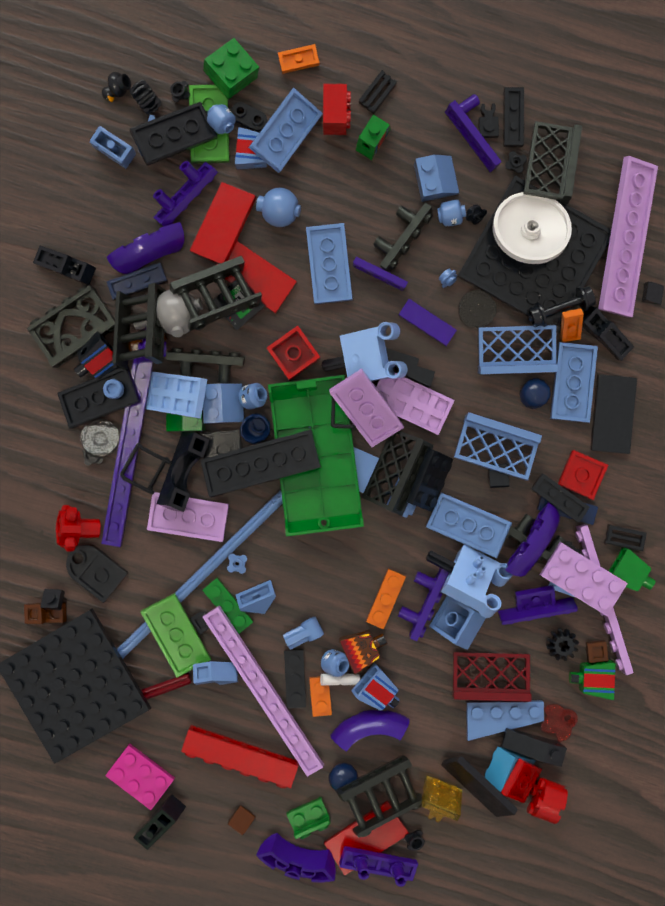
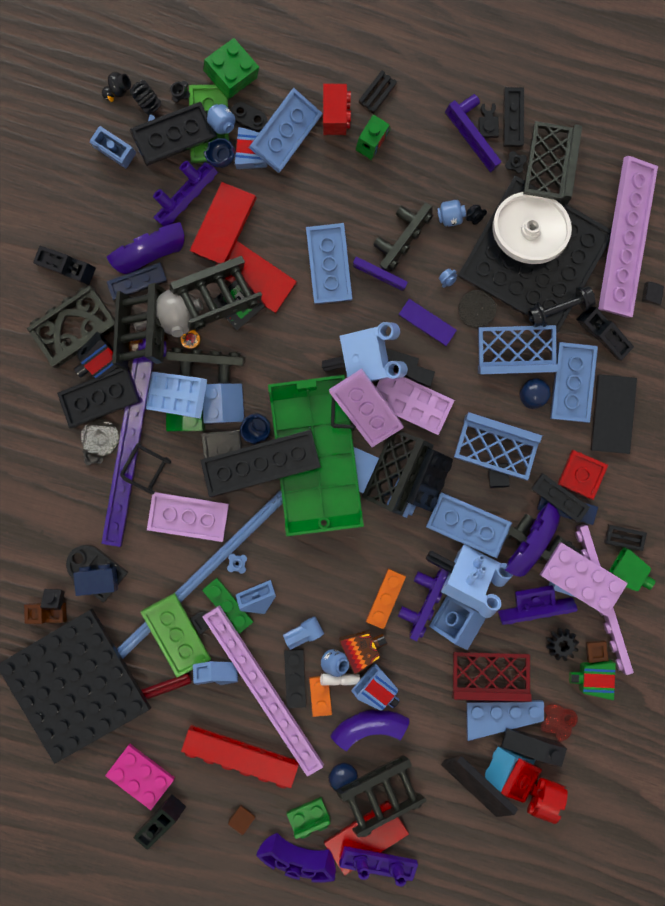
(72, 528): red piece -> none
(95, 581): none -> dark blue brick
(113, 389): medium blue tile -> none
(174, 491): black arch -> none
(190, 340): none -> tile
(220, 153): none -> dark blue hair
(252, 396): medium blue head -> none
(279, 207): medium blue brick -> none
(293, 353): red brick -> none
(298, 58): orange plate -> none
(414, 840): black plate -> none
(435, 177): medium blue slope -> none
(441, 799): clear yellow plate -> none
(571, 325): orange plate -> none

